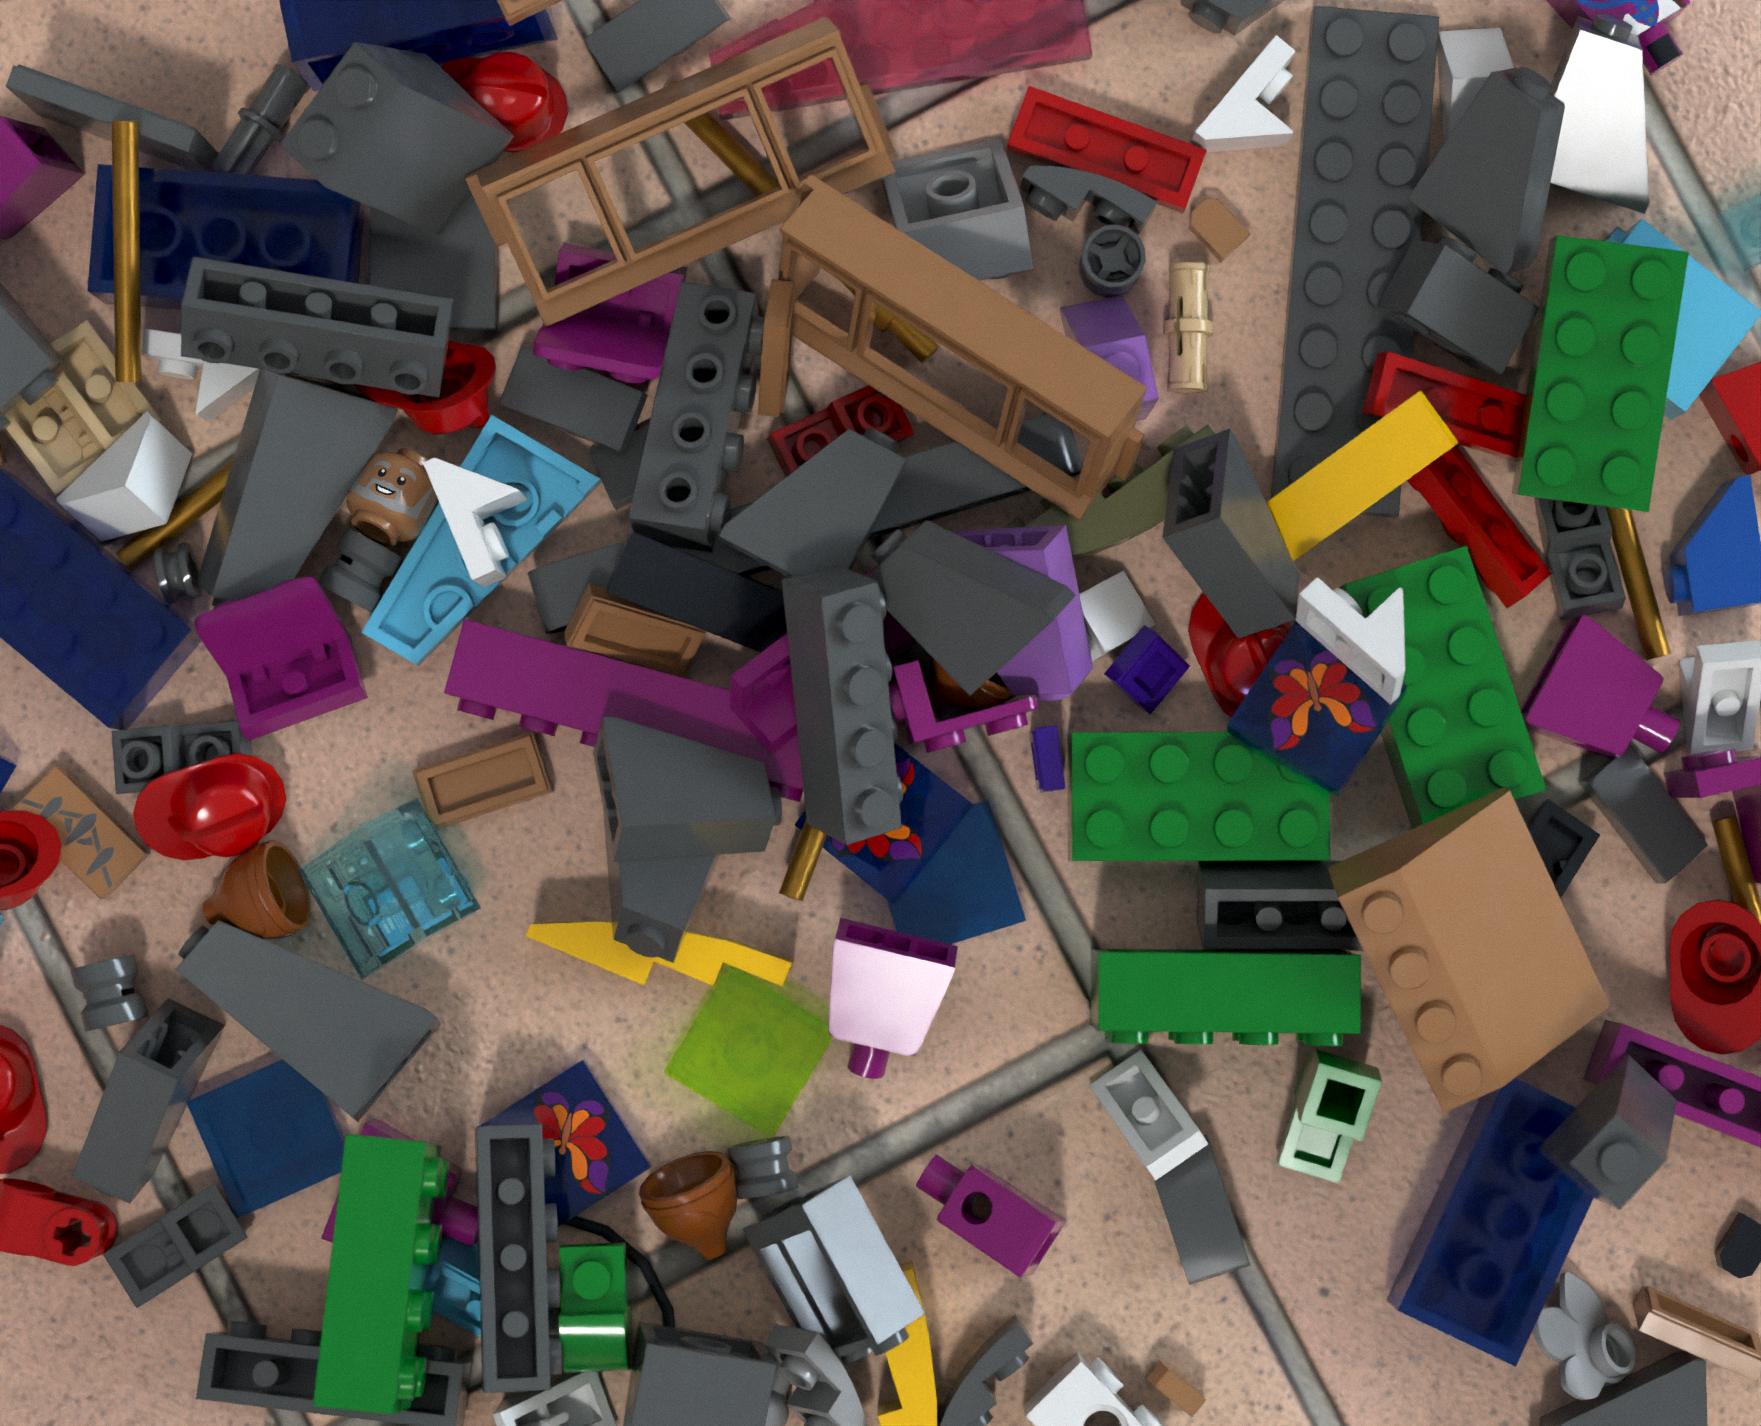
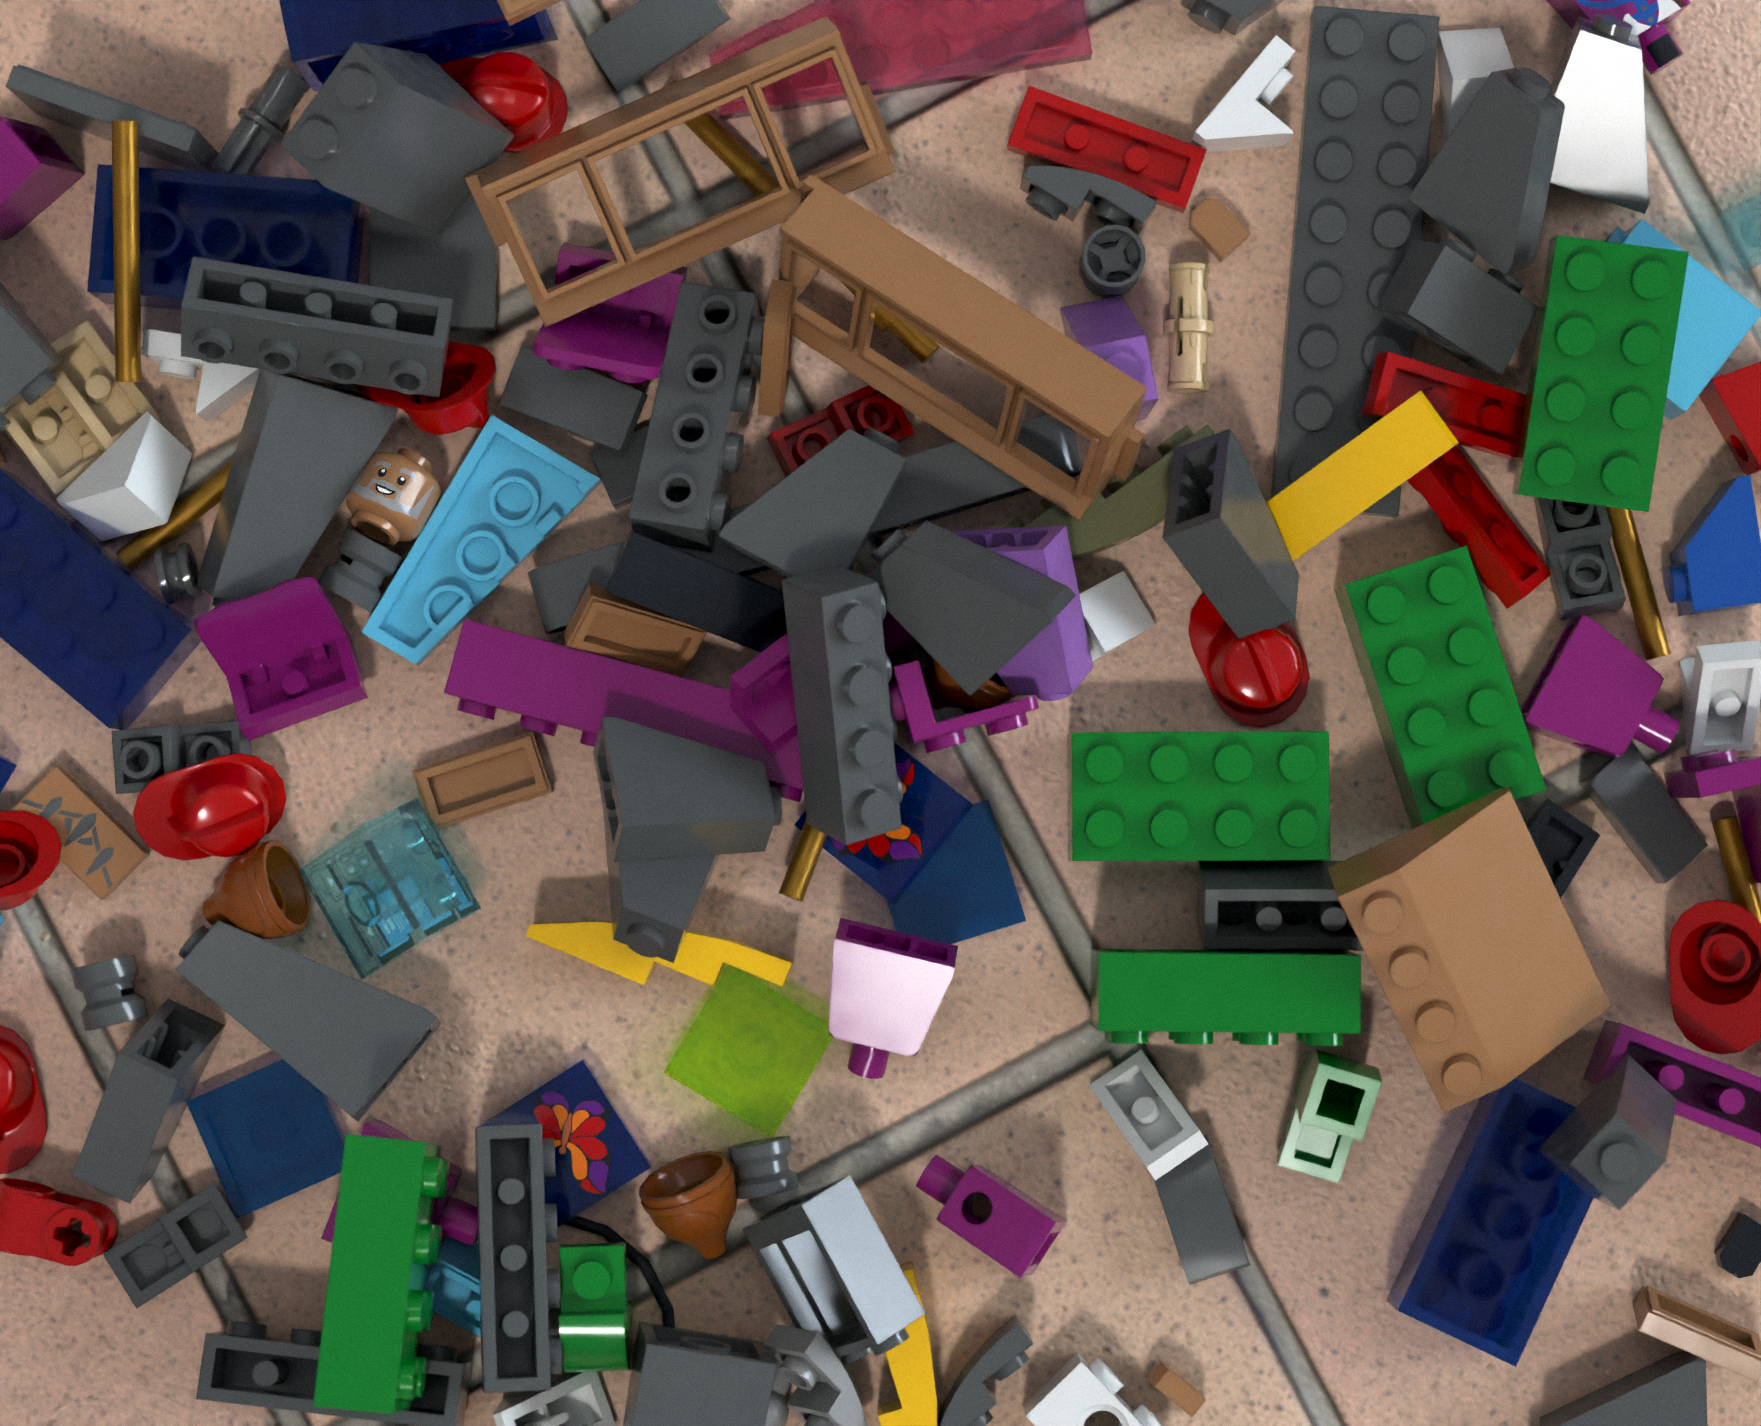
(466, 502): white slope -> none
(963, 208): light grey slope -> none
(1047, 759): dark purple tile -> none
(1147, 669): dark purple tile -> none
(1312, 712): tile -> none
(1366, 646): white slope -> none
(1583, 1341): light grey plate -> none

